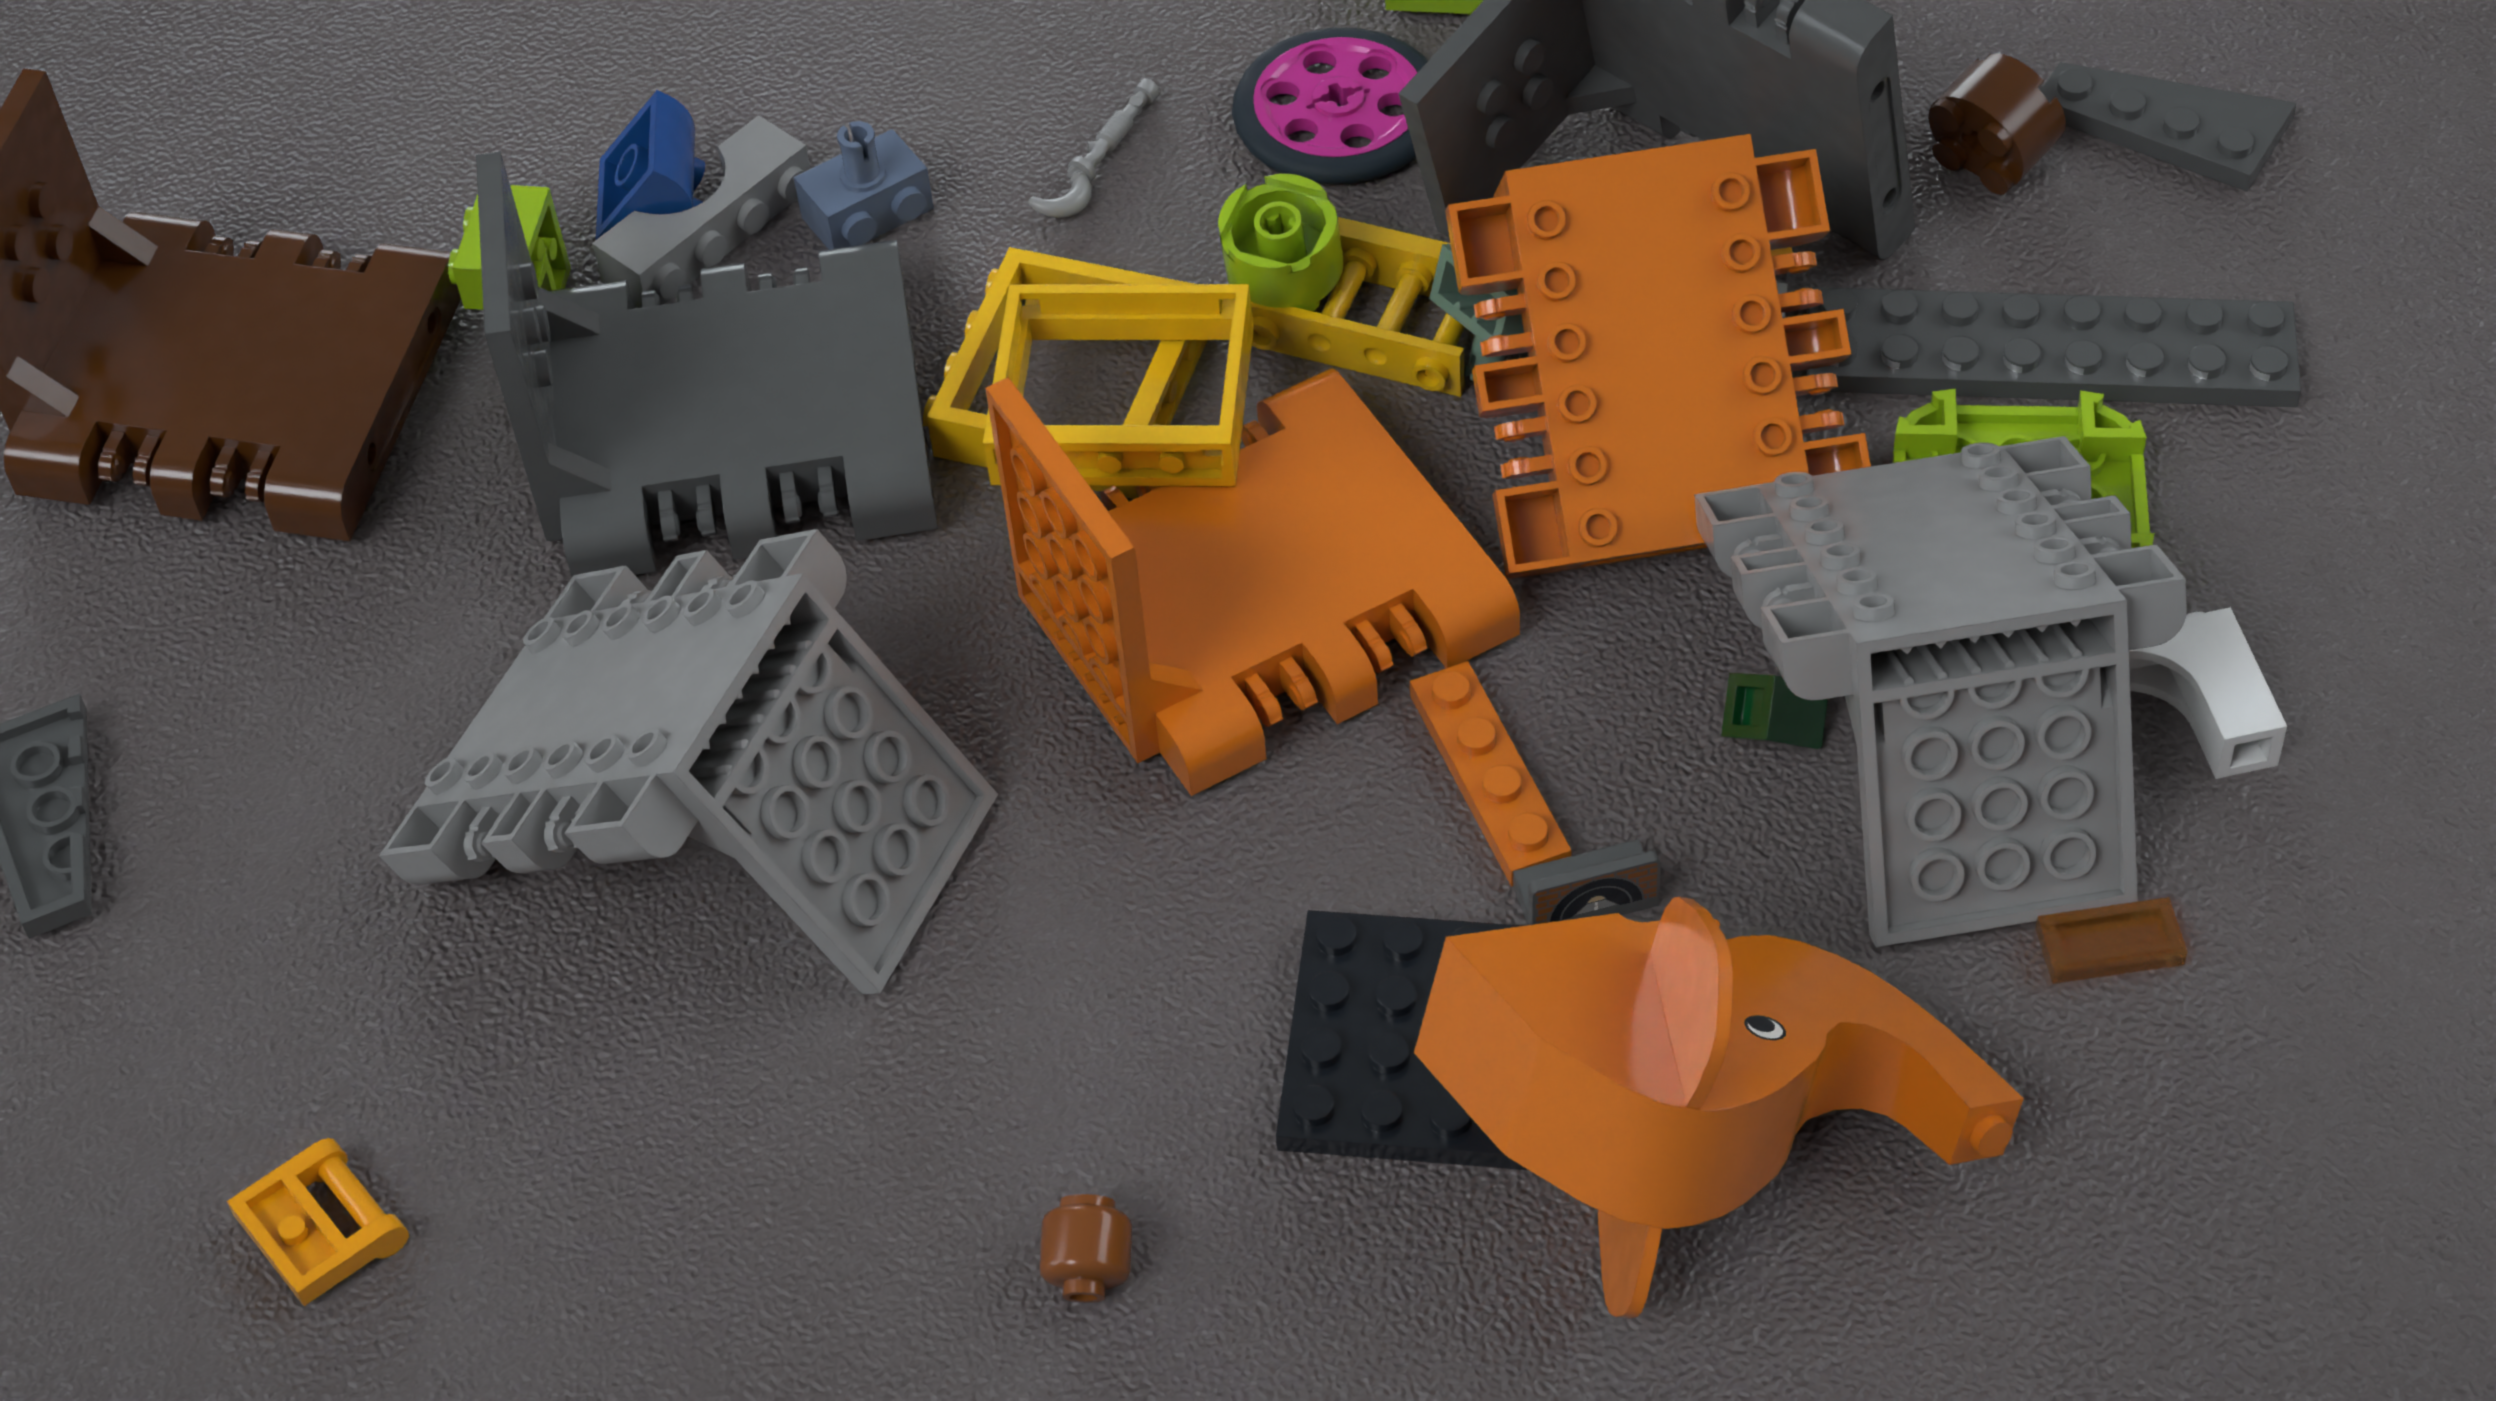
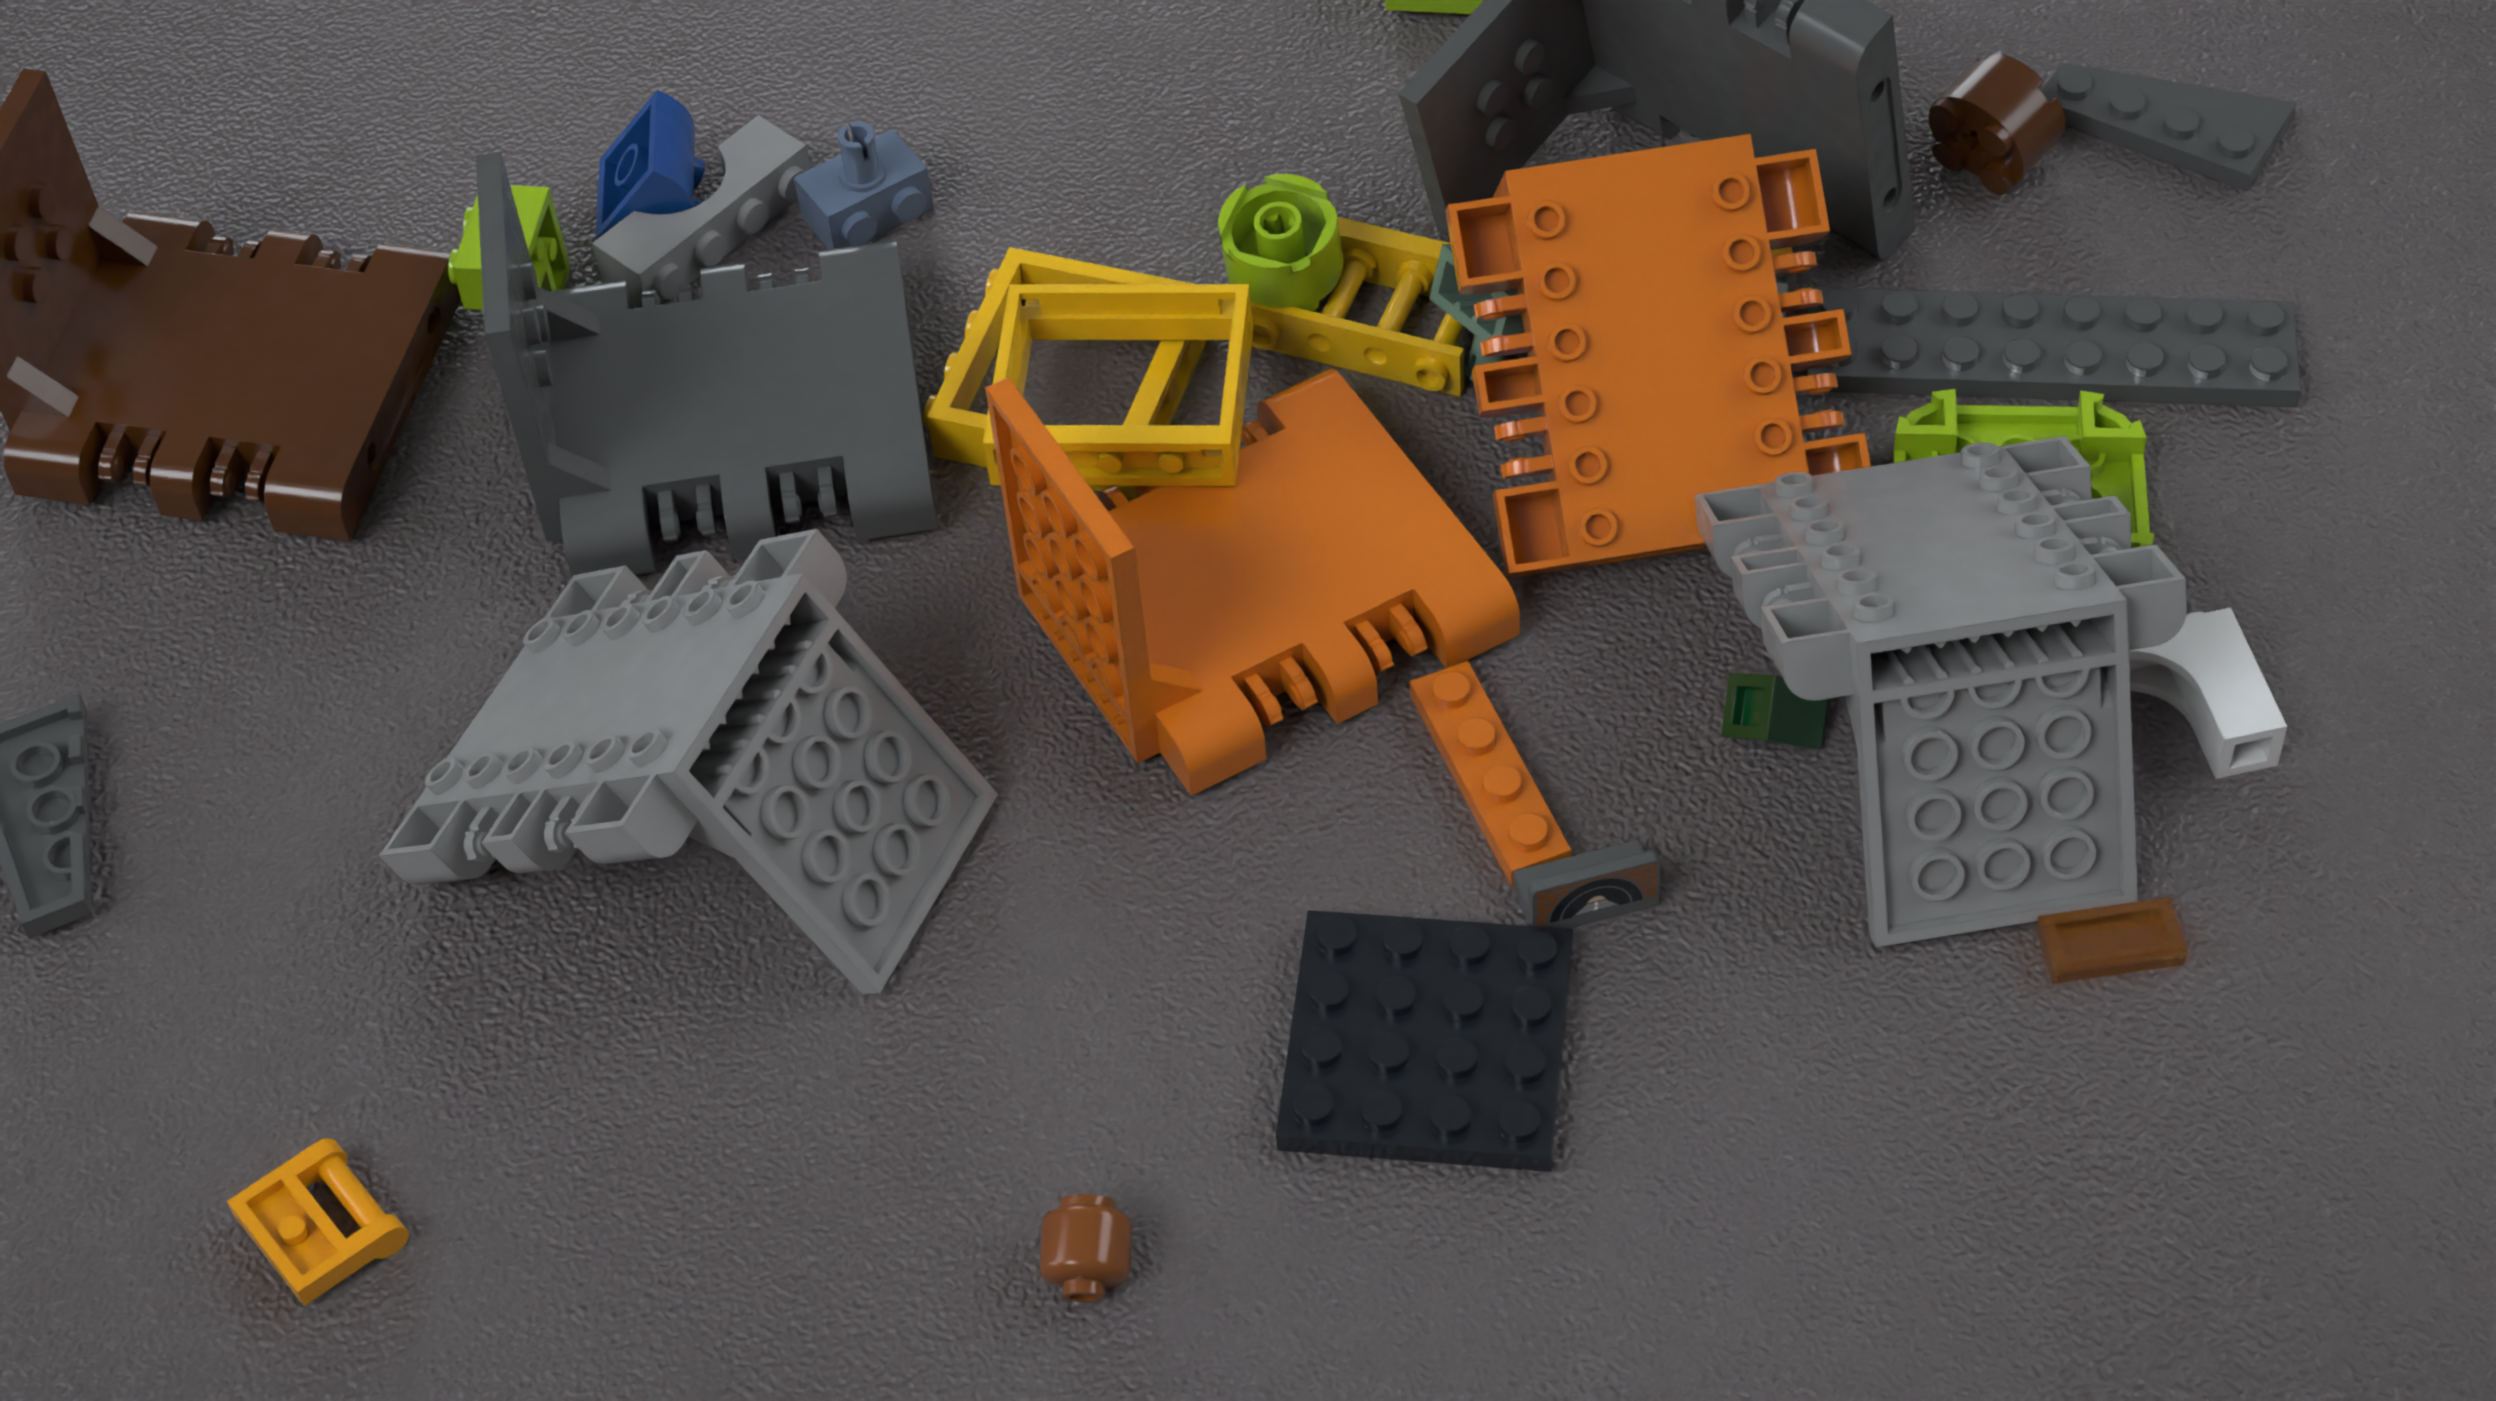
(1082, 169): light grey piece -> none
(1326, 158): dark pink wedge -> none
(1681, 1063): orange animal -> none

